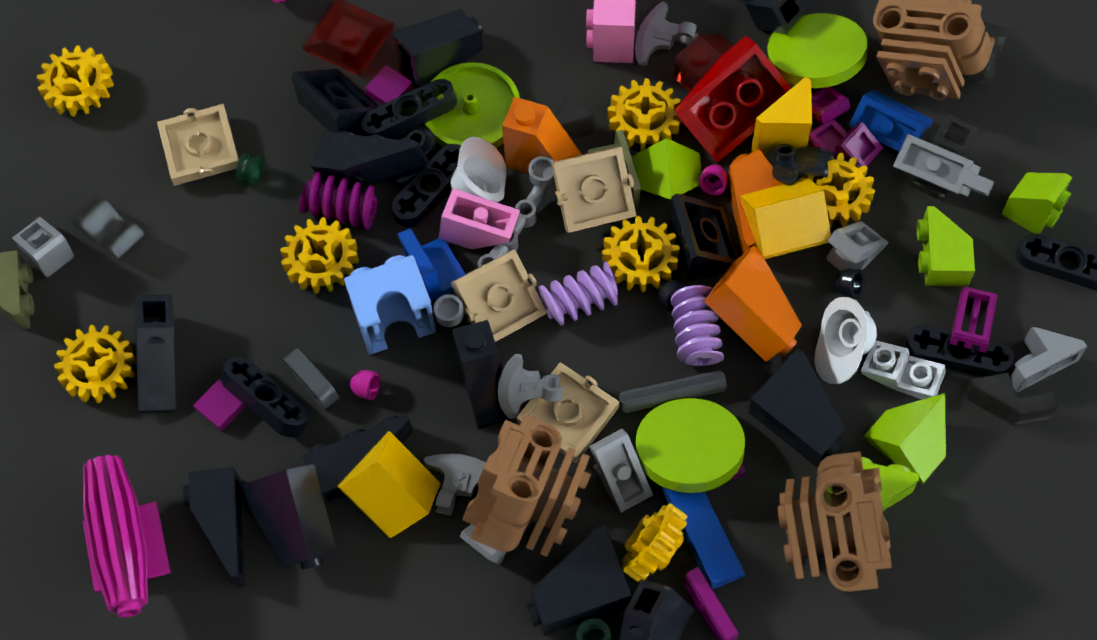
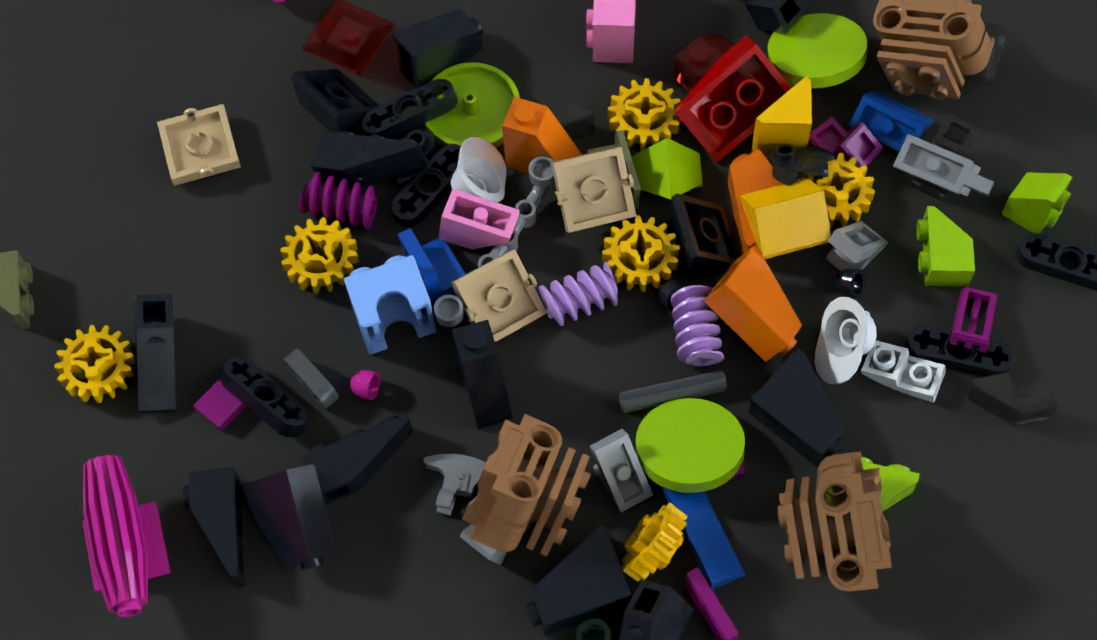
(44, 246): light grey slope -> none
(75, 80): yellow gear -> none
(107, 227): clear smoke slope -> none
(250, 168): clear green bush -> none
(388, 86): magenta tile -> none
(391, 486): yellow slope -> none
(519, 385): light grey piece -> none
(578, 414): tan plate -> none
(658, 34): light grey piece -> none
(718, 185): dark pink hinge -> none
(828, 104): magenta tile -> none
(912, 435): lime slope -> none
(1048, 355): light grey slope -> none

